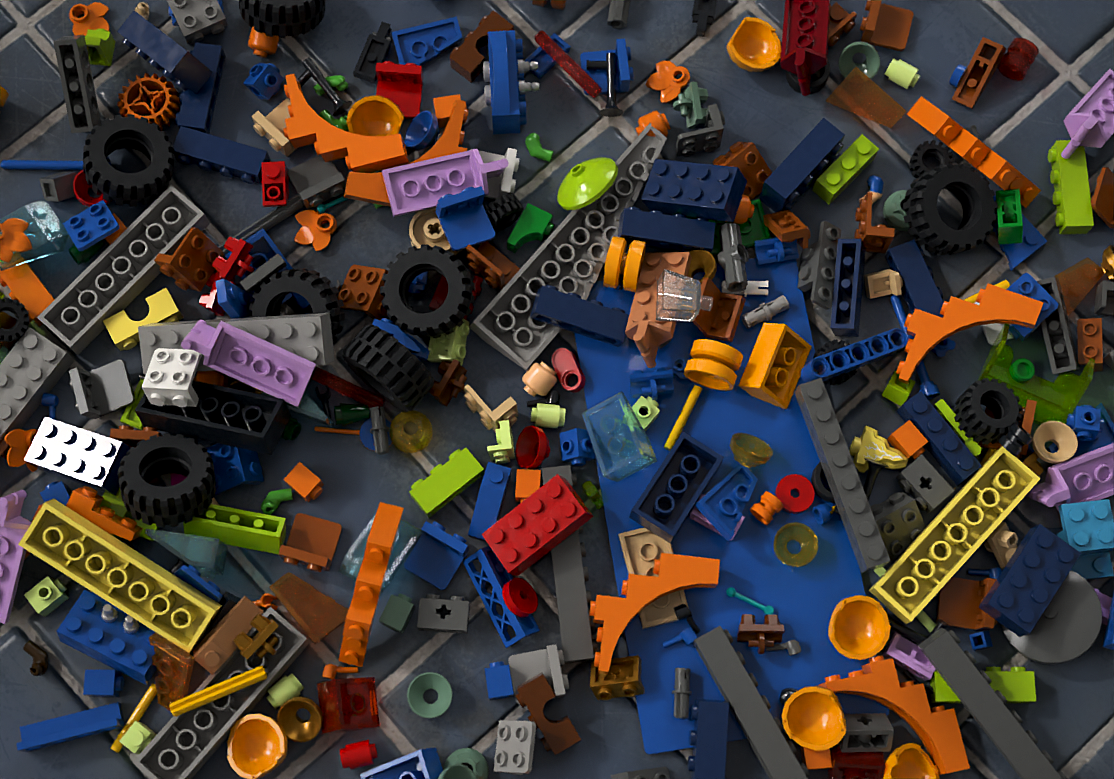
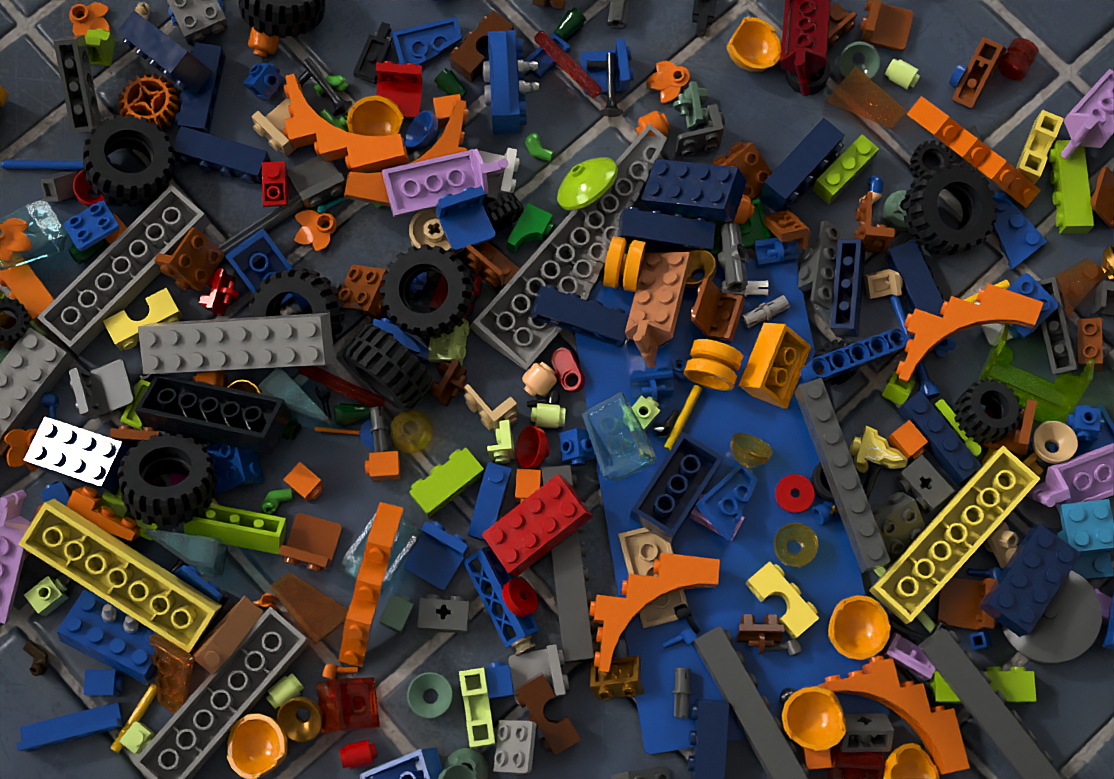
(171, 377): white bracket -> none
(218, 691): yellow axle -> none
(233, 299): blue wing -> none
(237, 262): red hips -> none
(251, 360): lavender hinge -> none
(265, 628): pearl gold hips -> none
(269, 268): dark grey slope -> none
(383, 466): none -> orange brick
(449, 83): none -> dark green cone
(477, 708): none -> yellowish green arch
(523, 645): none -> dark tan bush
(570, 23): none -> dark green cone
(592, 493): clear neon green piece -> none
(663, 429): none -> black hand
(679, 298): clear torso -> none
(766, 508): orange wheel -> none
(767, 609): teal hinge -> none
(770, 582): none -> light yellow arch
(1009, 217): green arch -> none
(1015, 439): black wheel -> none
(1022, 370): green tile -> none
(1038, 144): none -> light yellow arch

